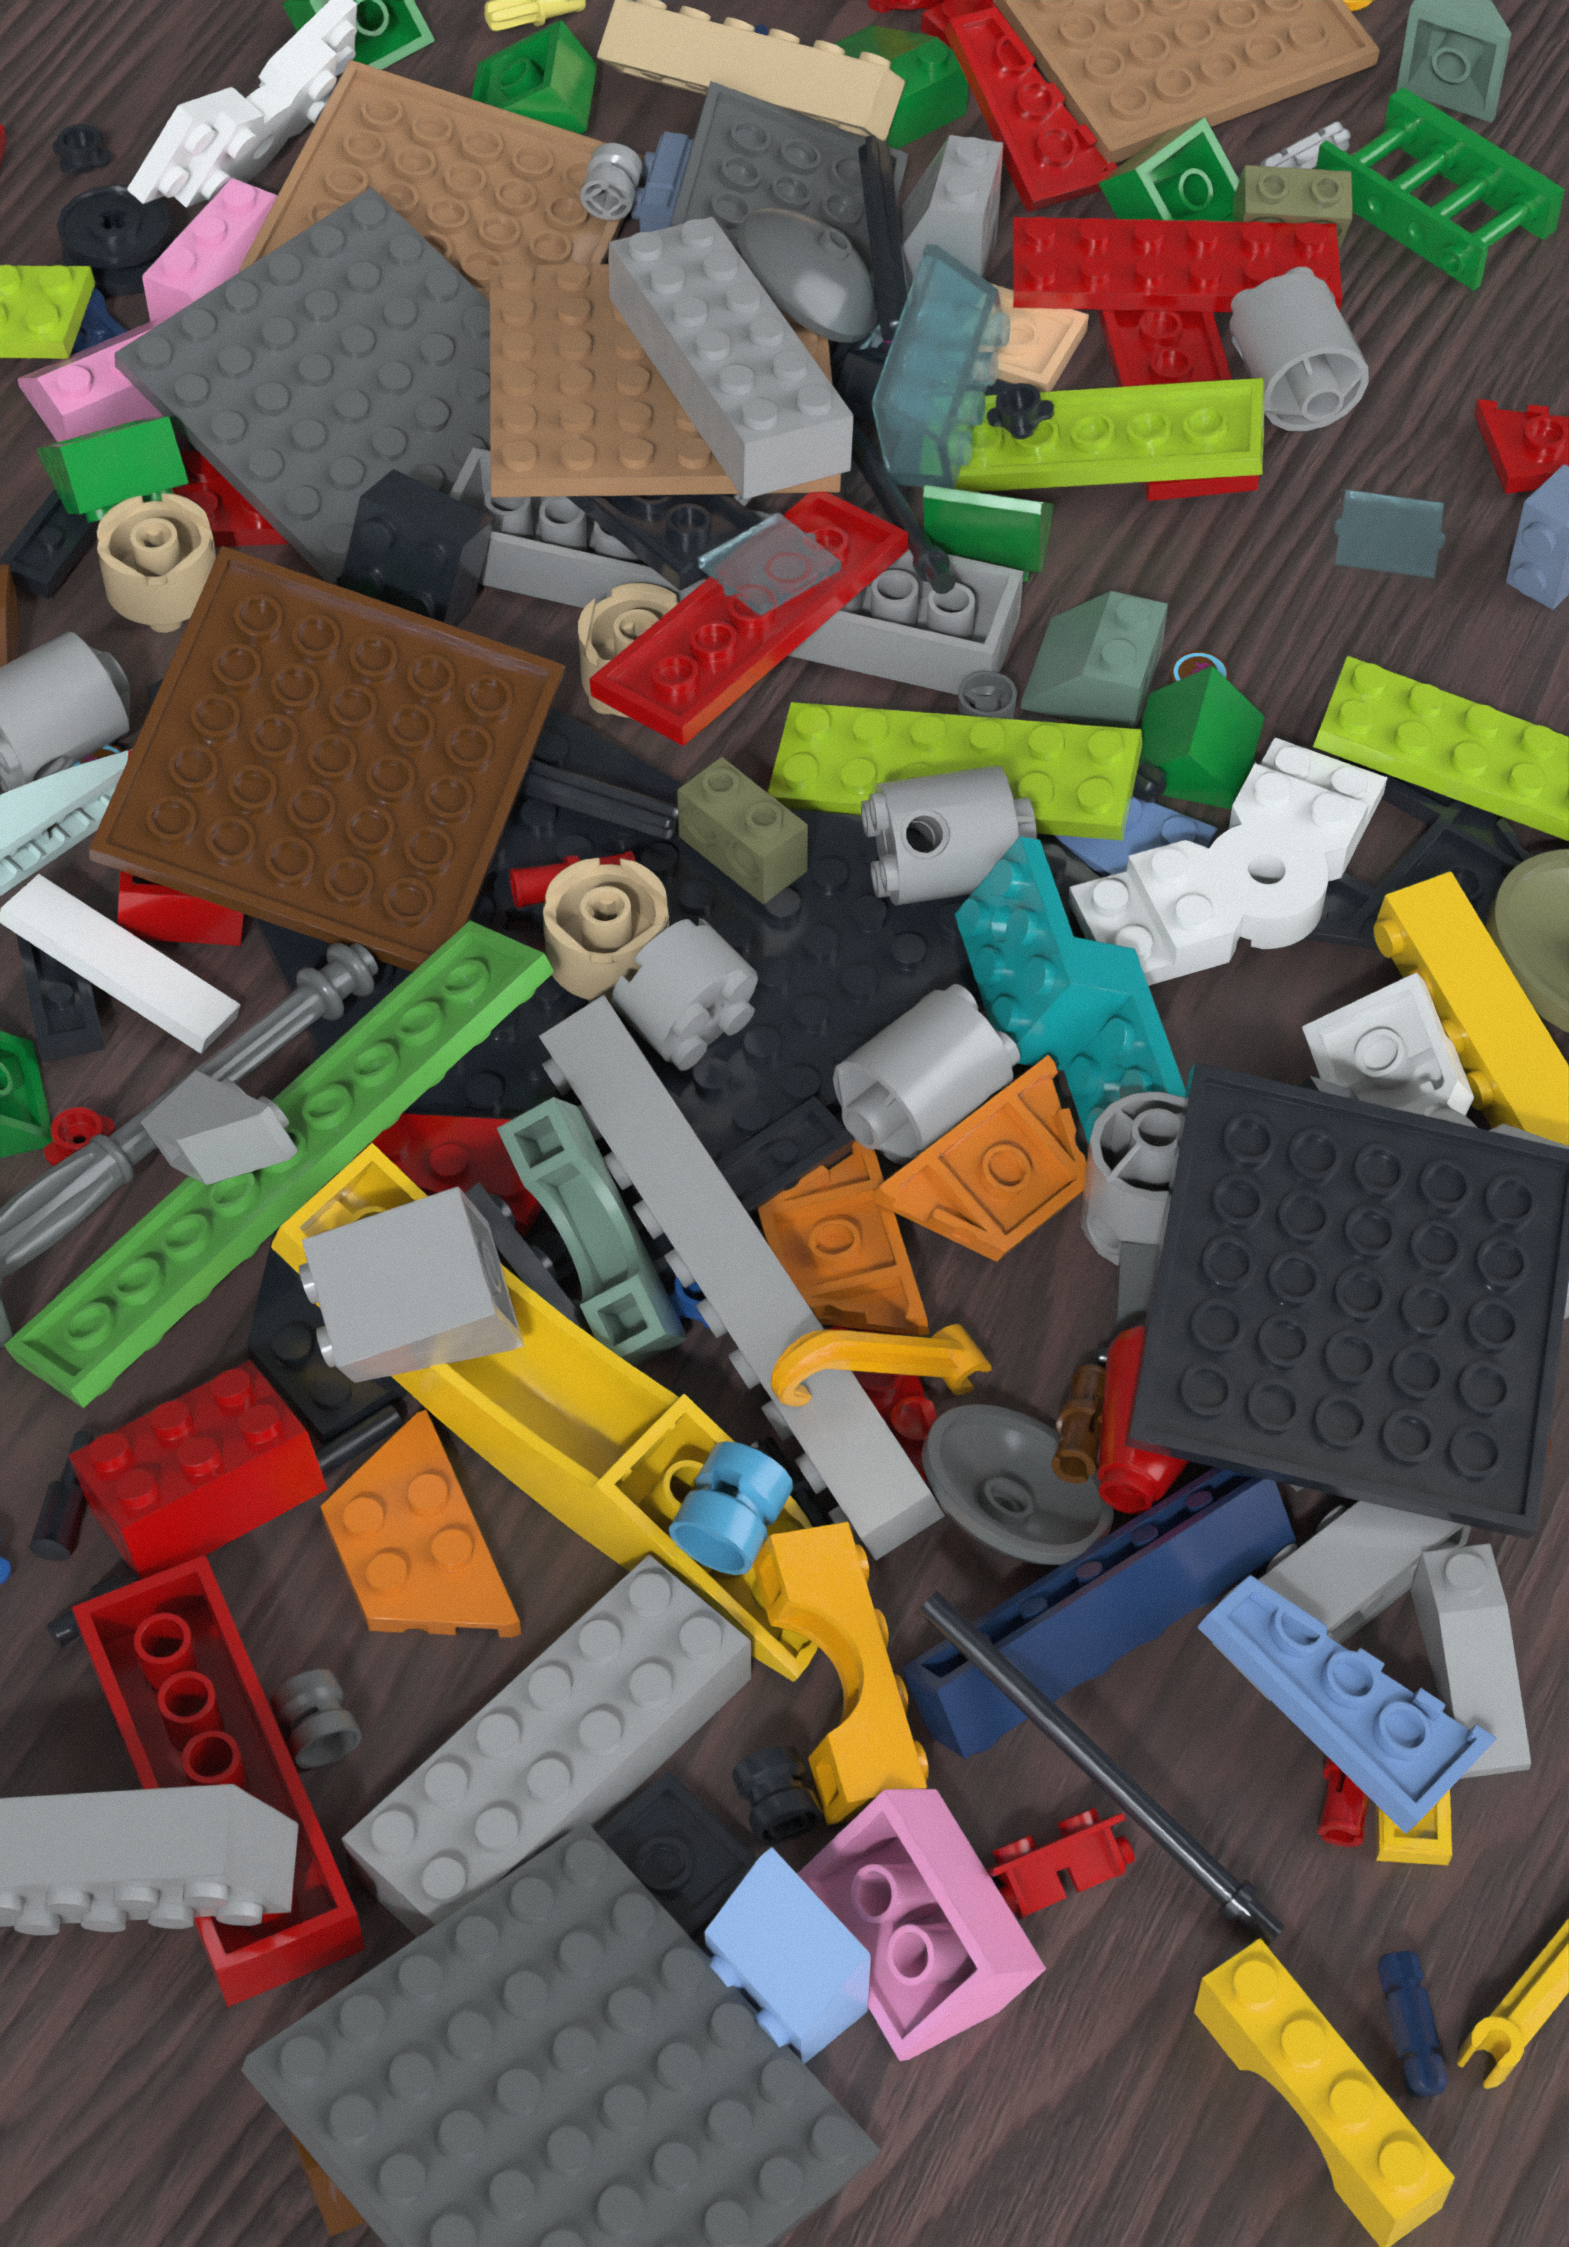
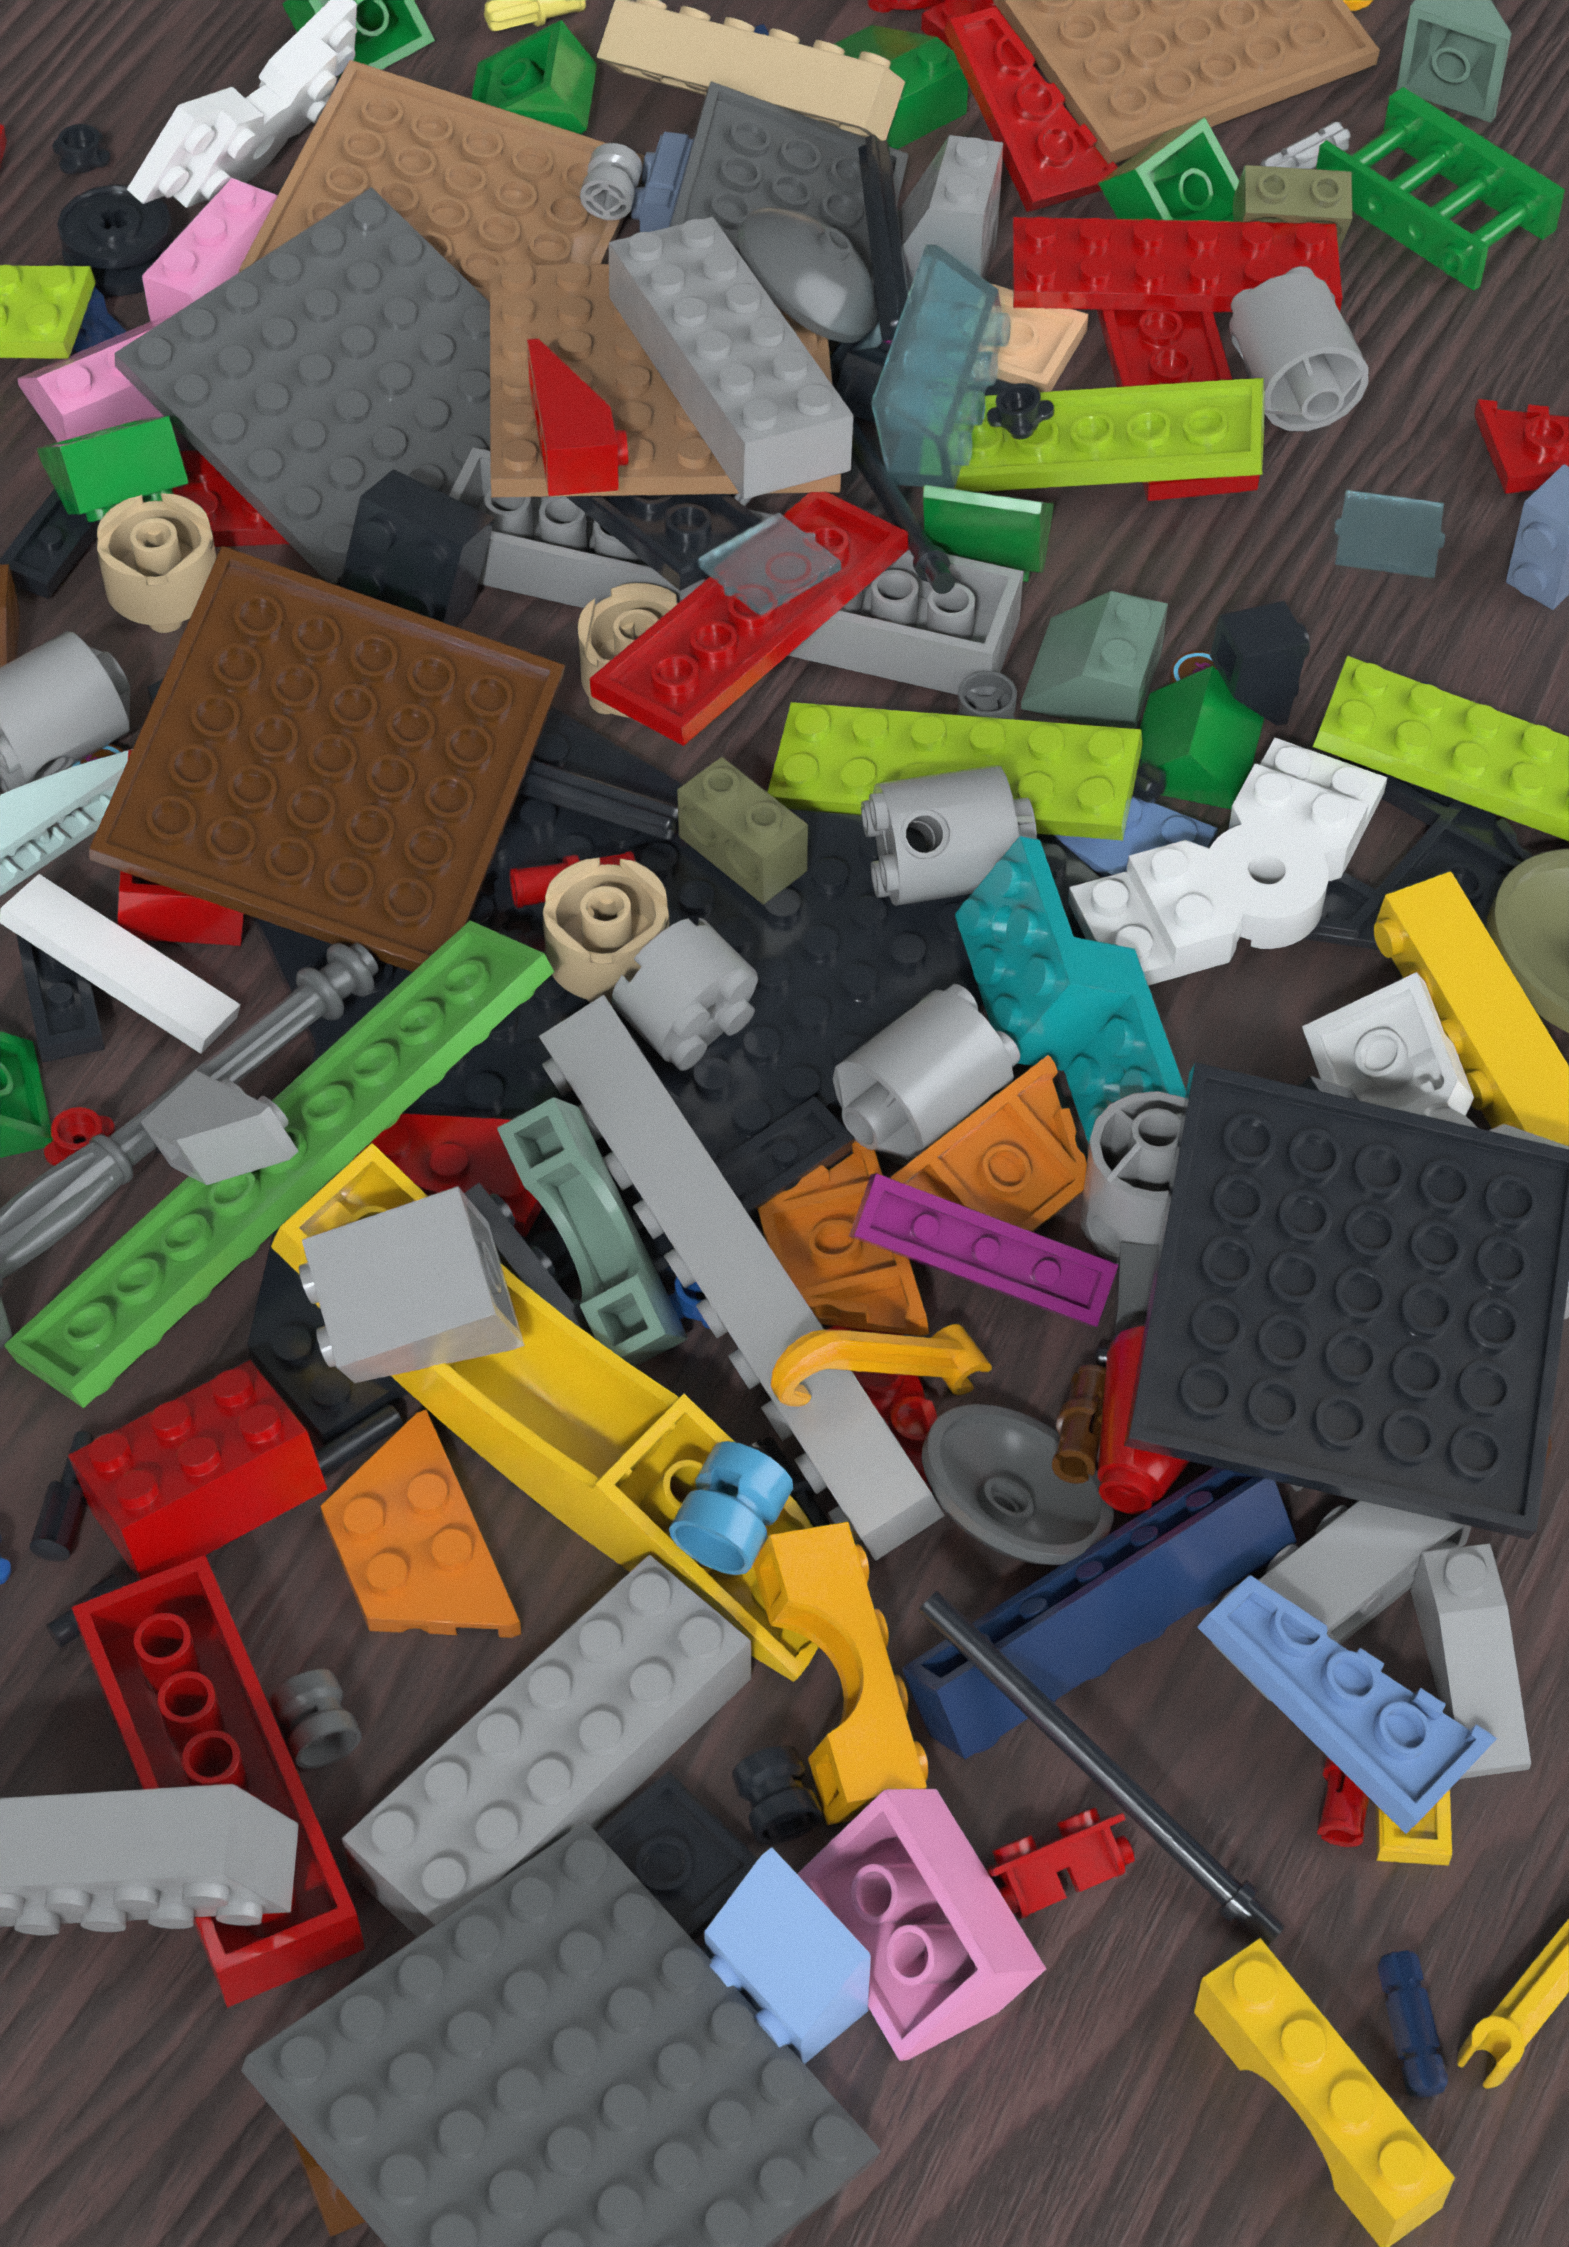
(572, 427): none -> red slope
(983, 1250): none -> magenta plate
(1261, 658): none -> black slope

